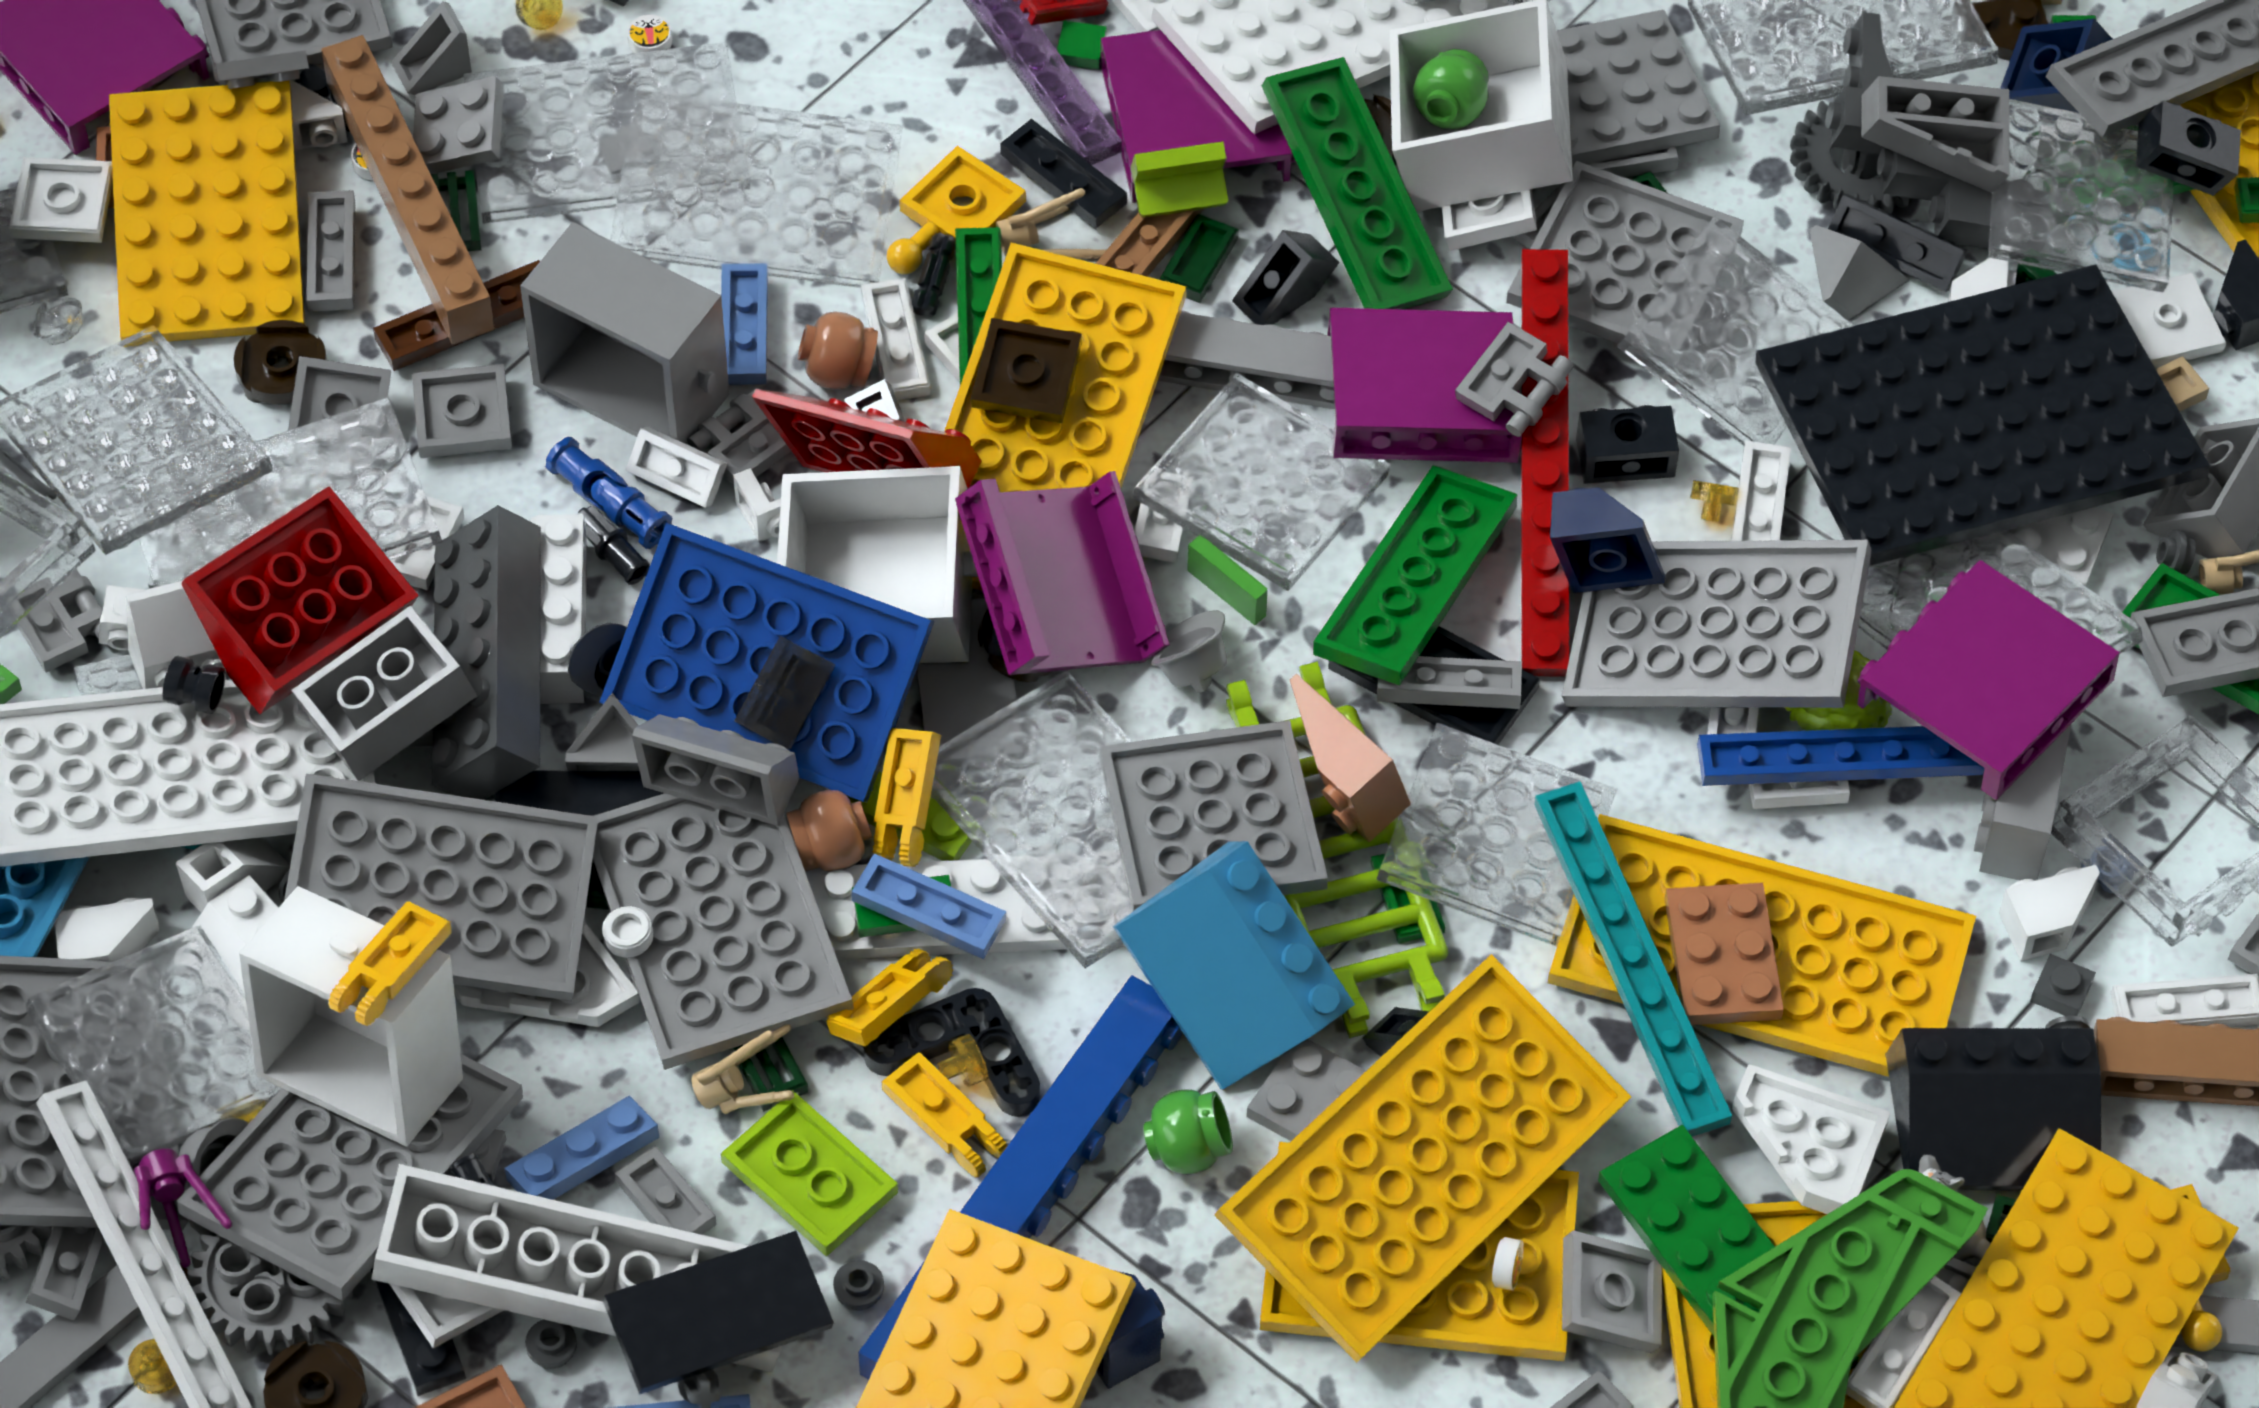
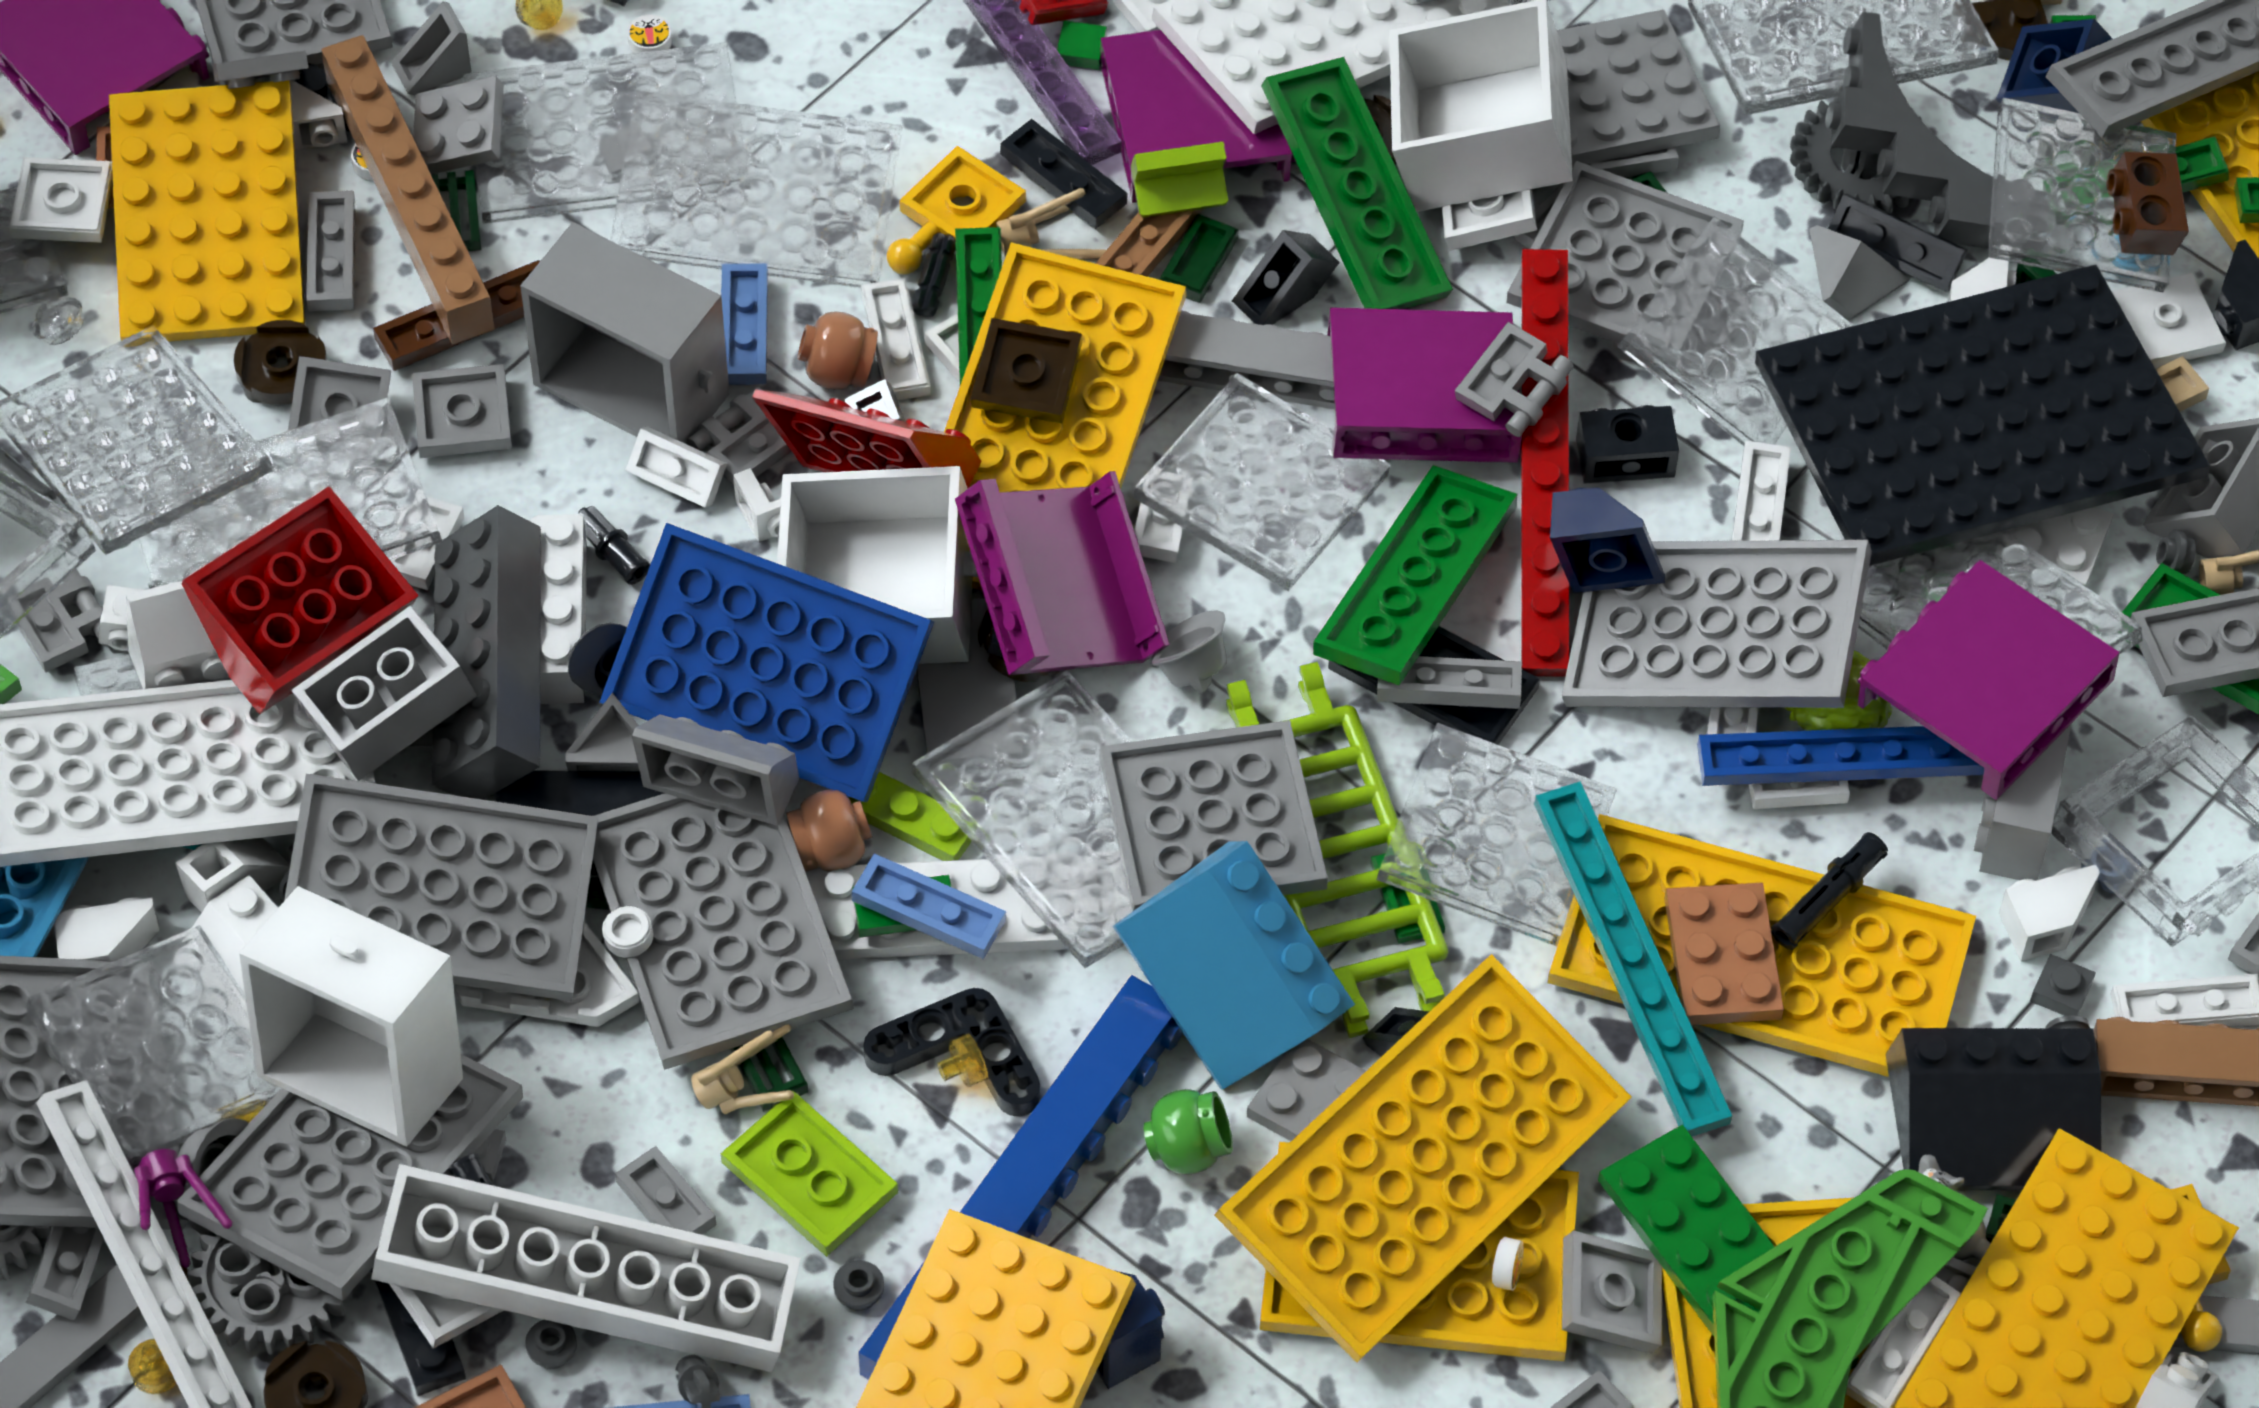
(190, 683): black wheel -> none
(390, 961): yellow hinge -> none
(583, 1151): medium blue plate -> none
(607, 491): blue piece -> none
(717, 1312): black tile -> none
(785, 692): clear smoke hinge -> none
(890, 996): yellow hinge -> none
(905, 793): yellow hinge -> none
(942, 1112): yellow hinge -> none
(1227, 579): bright green tile -> none
(1355, 771): slope -> none
(1452, 89): bright green piece -> none
(1713, 496): clear yellow tile -> none
(1811, 1136): white plate -> none
(1843, 877): none -> black pin
(1942, 126): light grey wedge -> none
(2148, 203): none -> reddish brown brick
(2188, 148): black brick -> none

